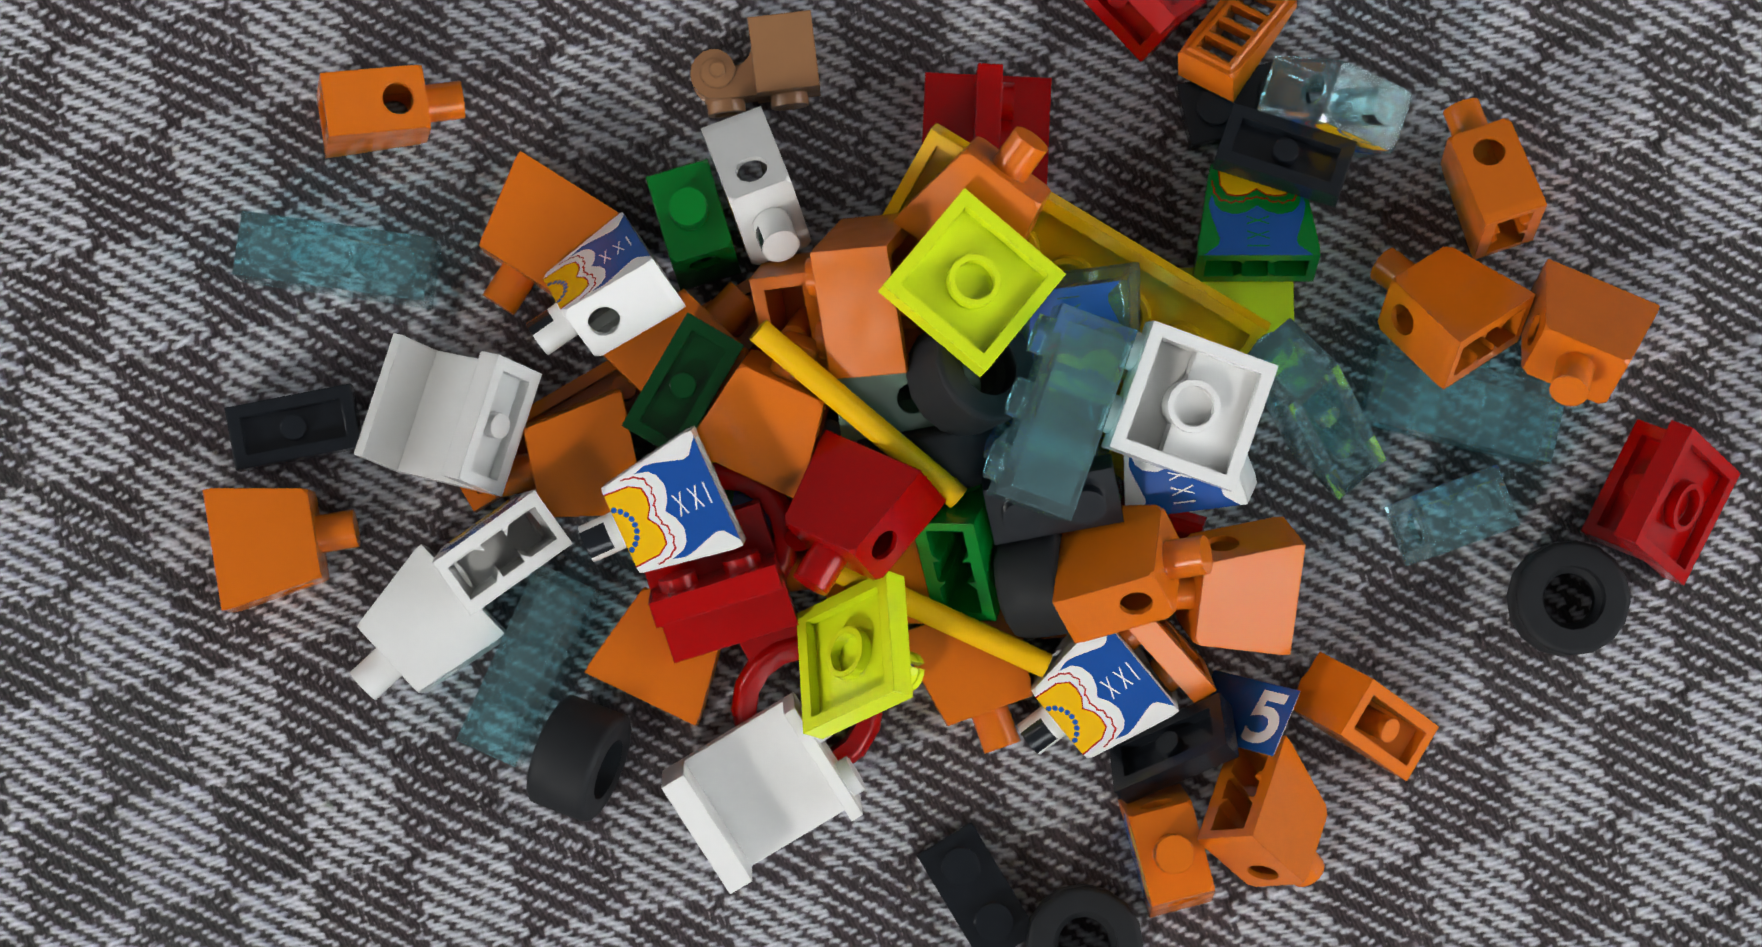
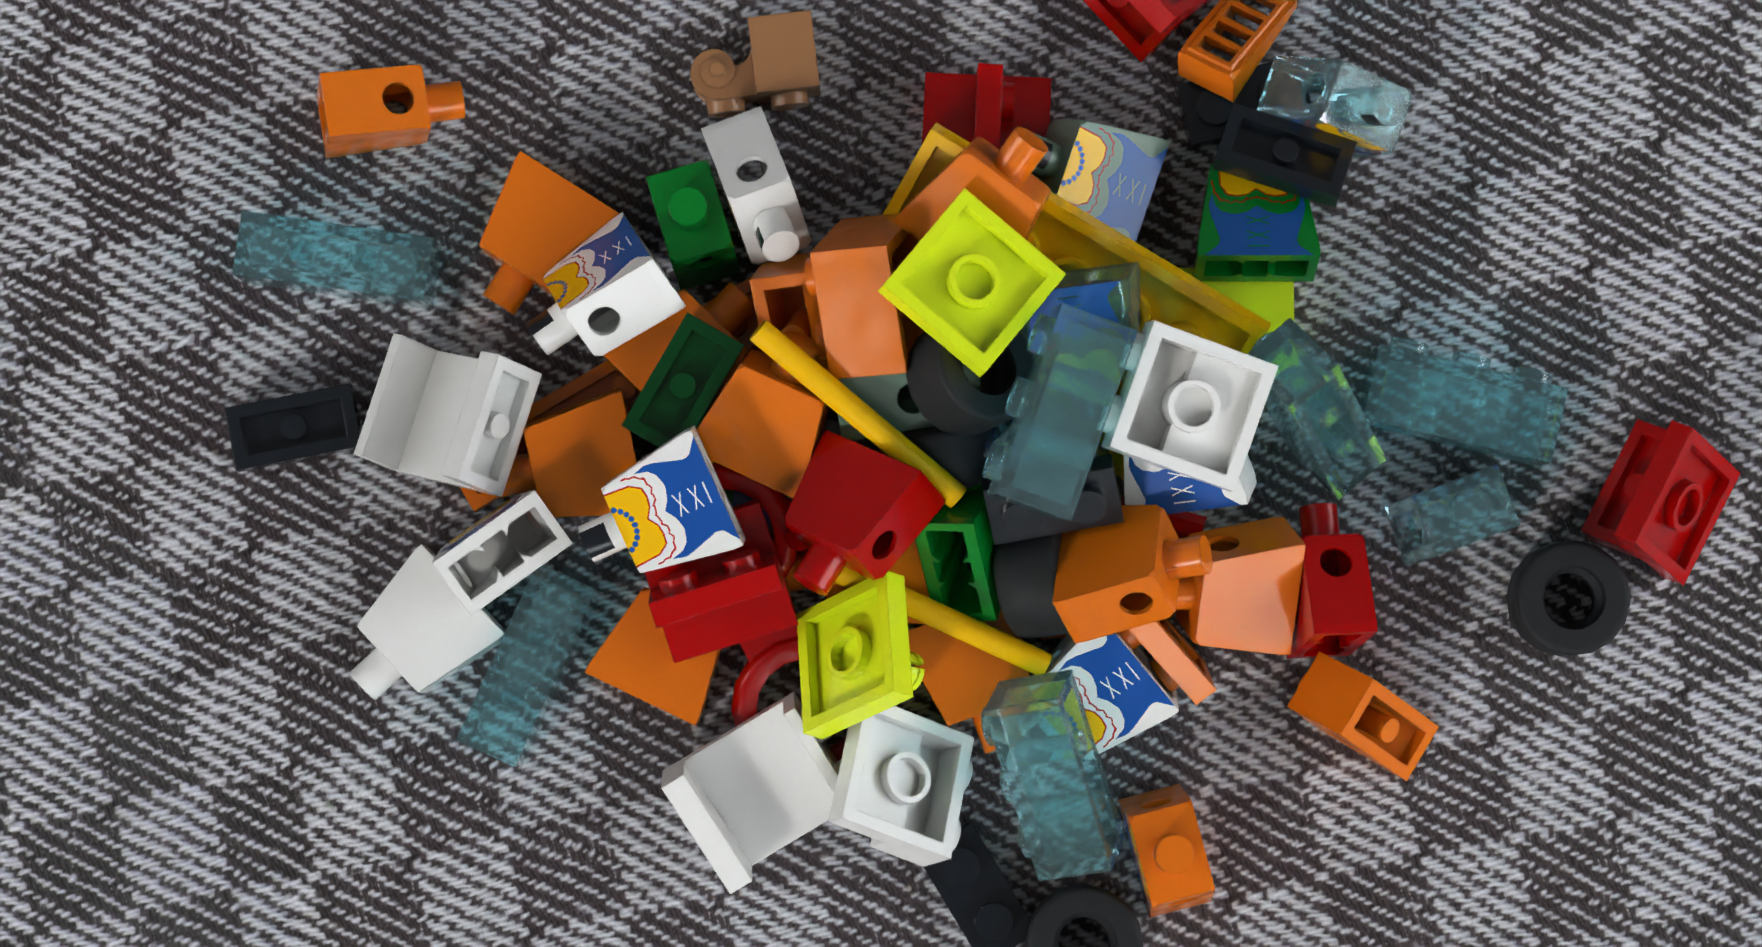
(272, 542): orange torso -> none
(578, 758): black tyre -> none
(904, 785): none -> white plate
(1053, 775): none -> clear light blue brick
(1102, 170): none -> torso
(1175, 749): black plate -> none
(1258, 710): blue sticker -> none
(1266, 819): orange torso -> none
(1335, 588): none -> red torso
(1449, 311): orange torso -> none
(1490, 181): orange torso -> none
(1581, 334): orange torso -> none

